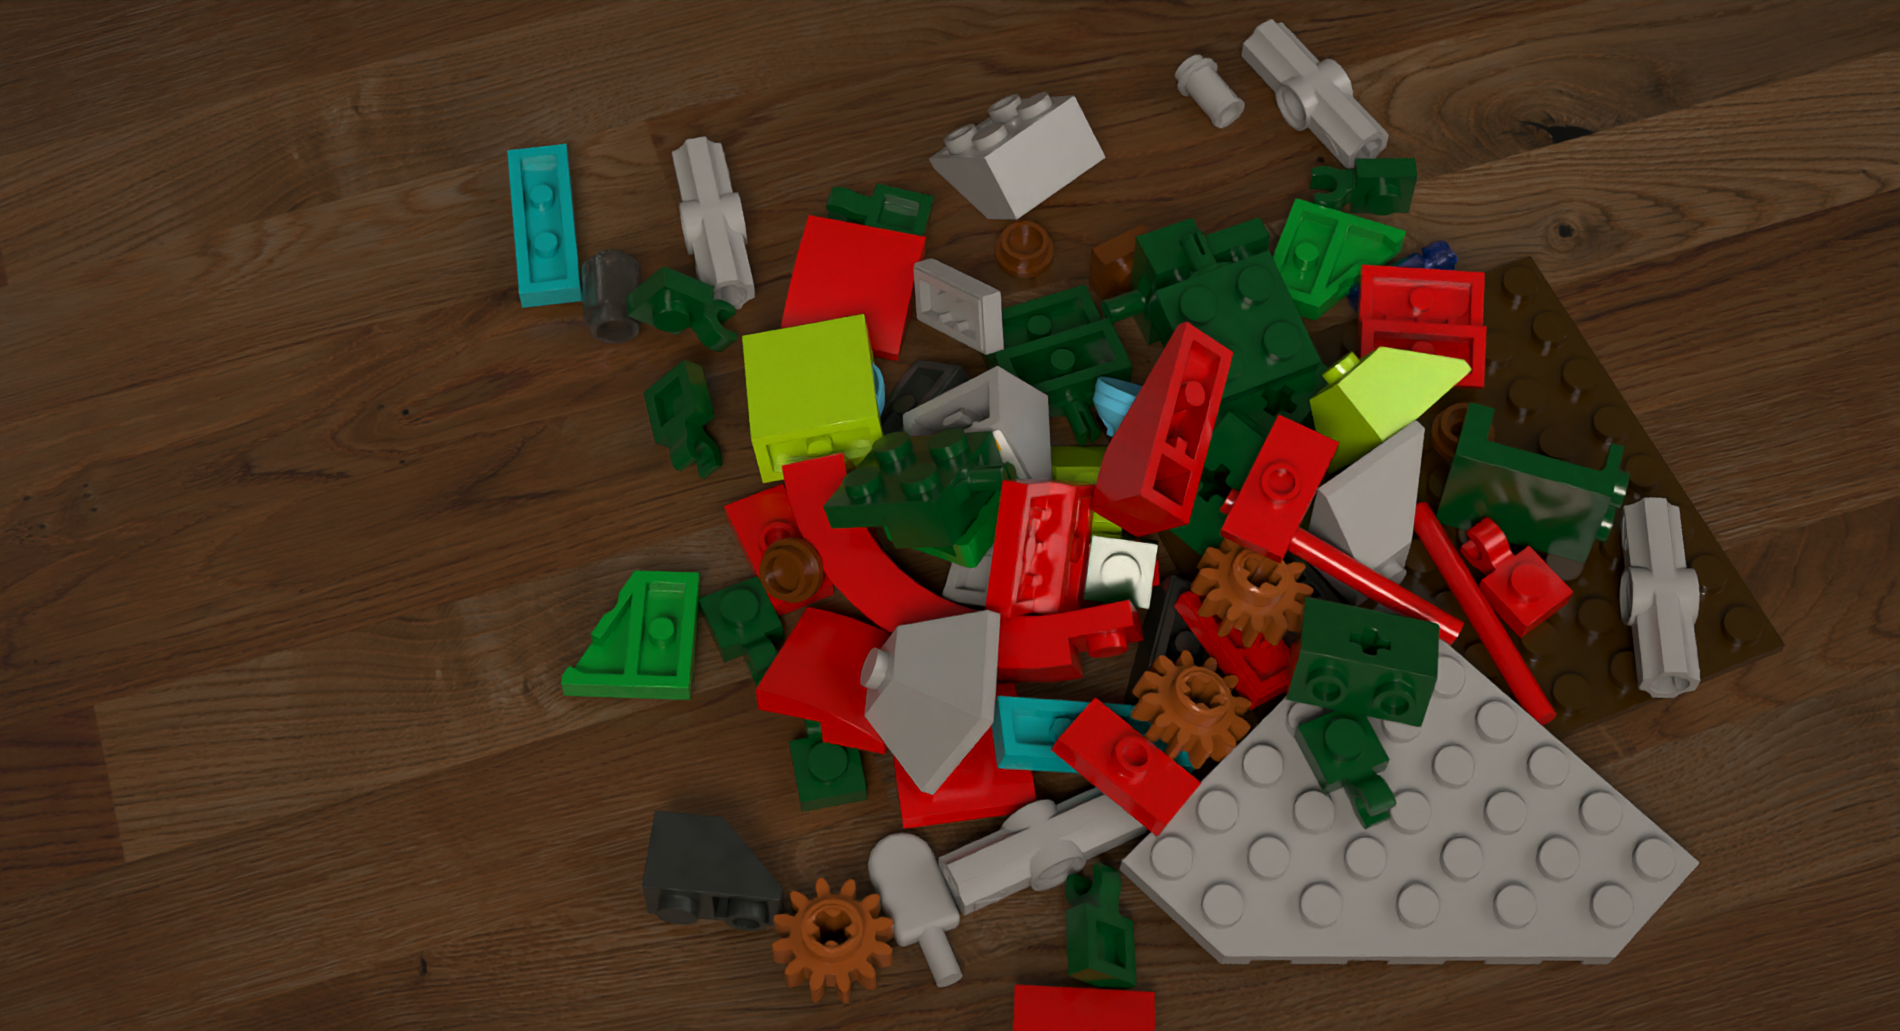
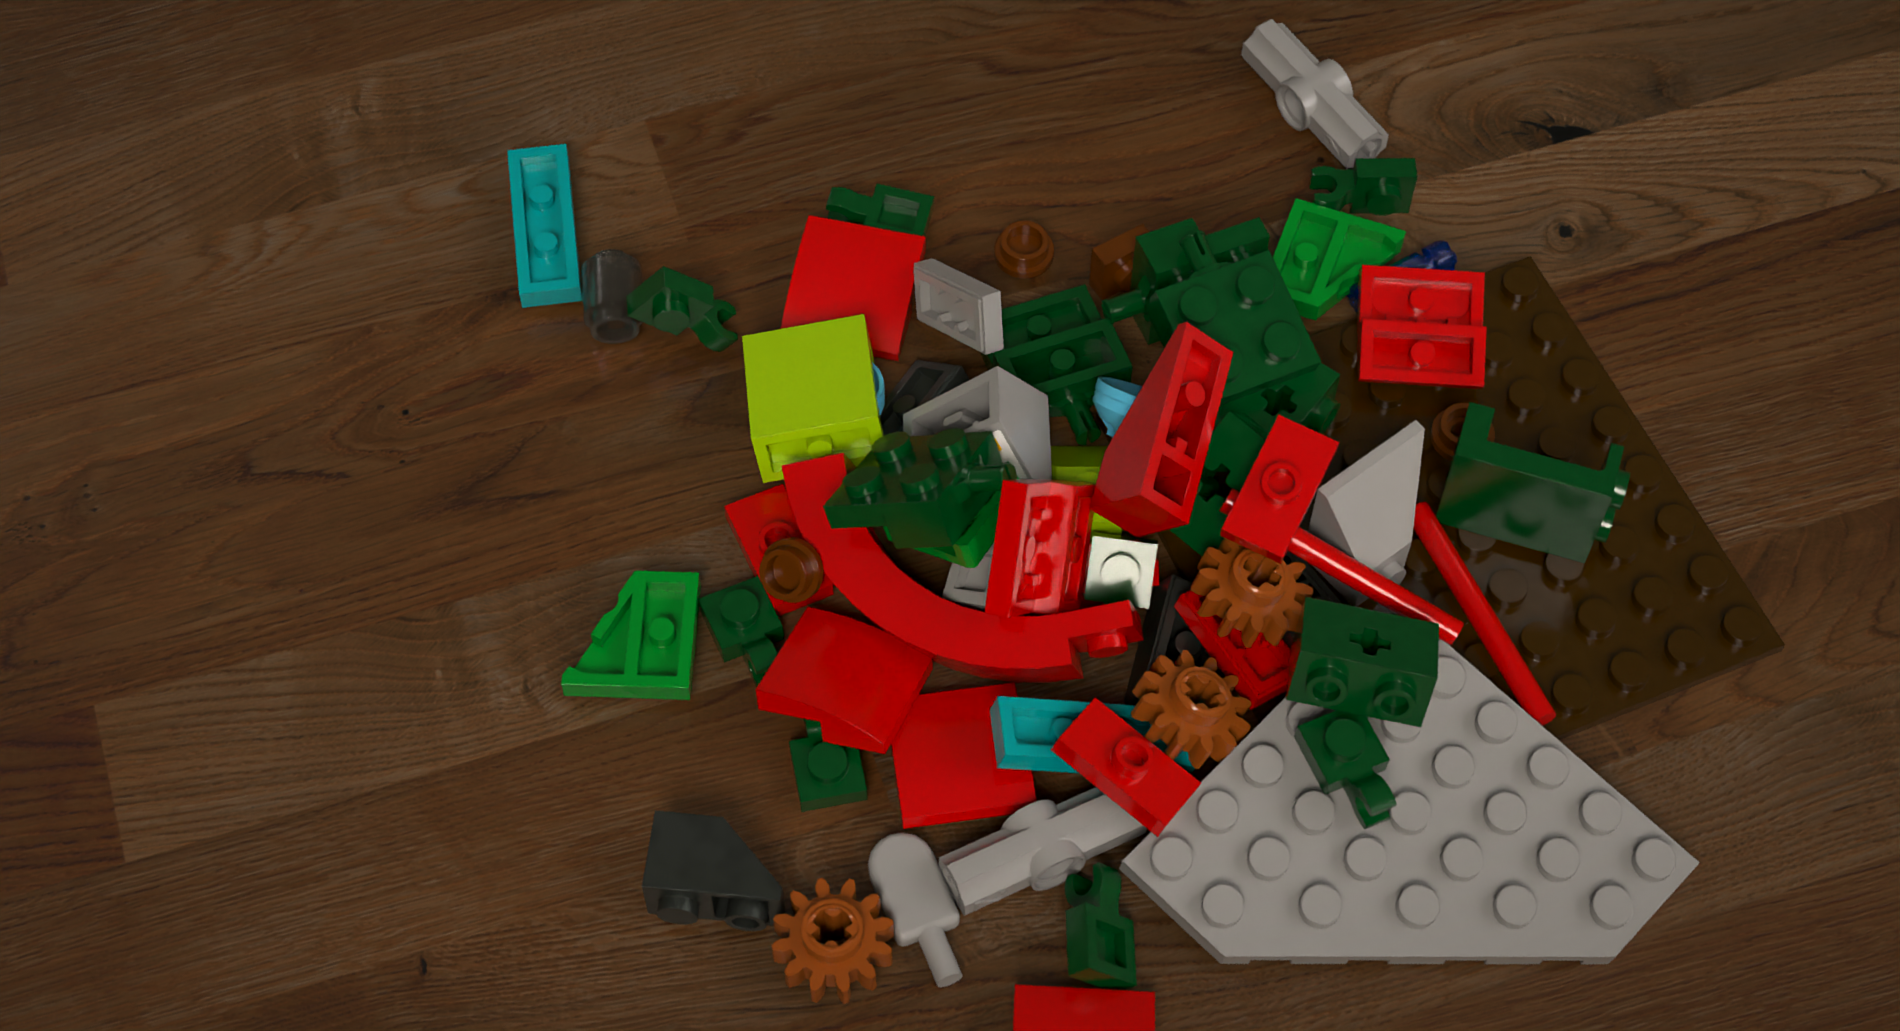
(677, 412): dark green plate -> none
(713, 220): light grey piece -> none
(933, 692): light grey slope -> none
(1019, 154): light grey slope -> none
(1199, 80): light grey pin -> none
(1379, 397): lime slope -> none
(1516, 586): red plate -> none
(1659, 598): light grey piece -> none

